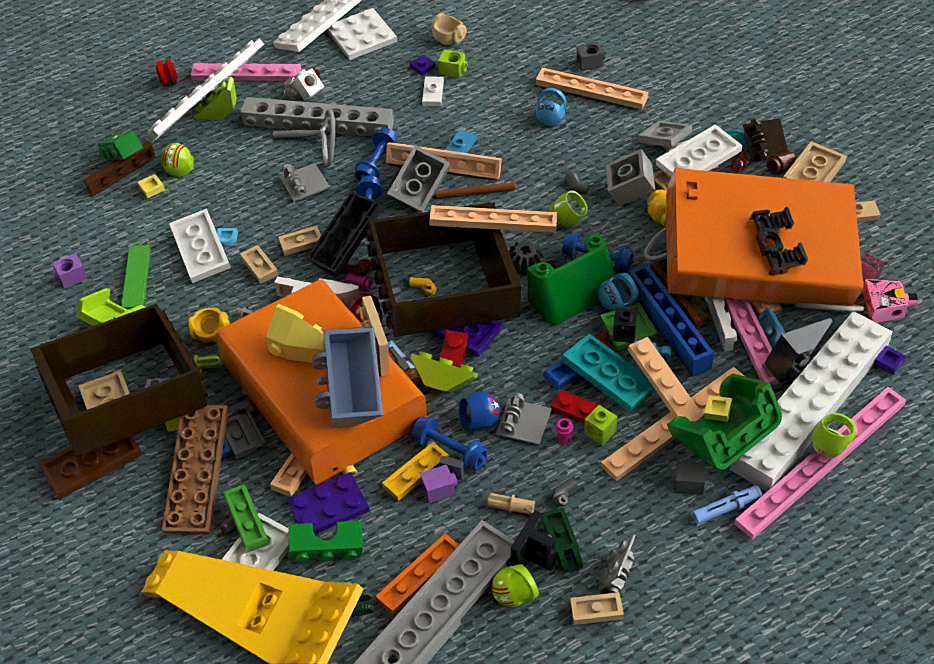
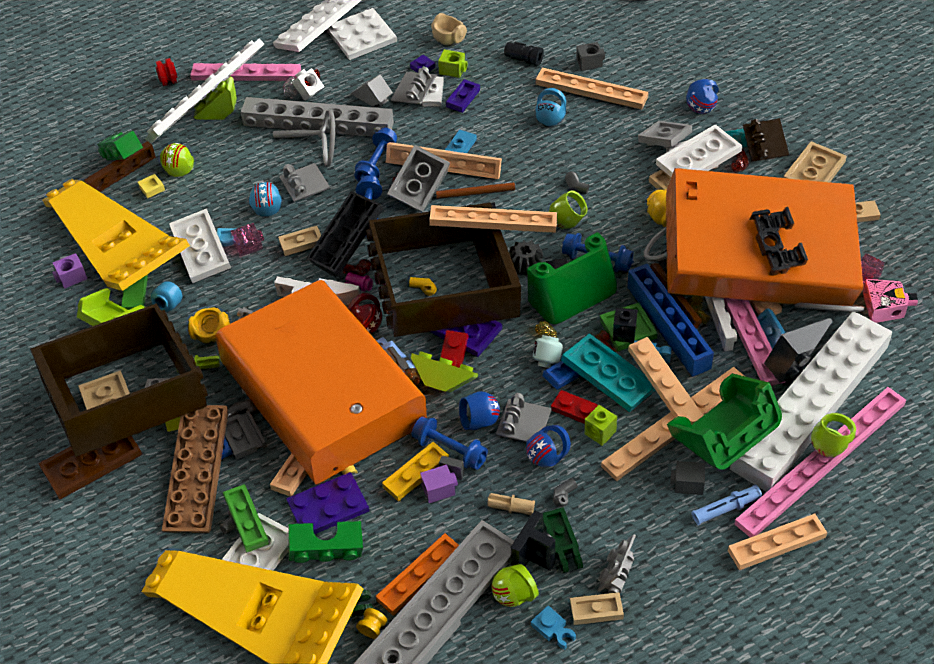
(111, 236): none -> yellow wing
(167, 296): none -> dark azure head
(247, 239): none -> clear pink brick
(259, 264): tan plate -> none
(265, 199): none -> dark azure helmet
(292, 336): light yellow wedge -> none
(350, 377): sand blue piece -> none
(371, 320): tan plate -> none
(371, 623): none -> yellow wheel
(373, 91): none -> light grey slope
(414, 86): none -> light grey hinge
(463, 95): none -> dark purple plate
(521, 52): none -> black axle
(542, 449): none -> blue helmet
(545, 328): none -> clear yellow arm
(547, 351): none -> light aqua head
(552, 625): none -> dark azure plate
(564, 428): dark pink pin -> none
(612, 294): dark azure helmet -> none
(630, 177): light grey brick -> none
(701, 96): none -> blue helmet
(718, 408): light yellow plate -> none
(777, 541): none -> light nougat plate
(780, 162): reddish brown cone -> none
(889, 360): dark purple plate -> none

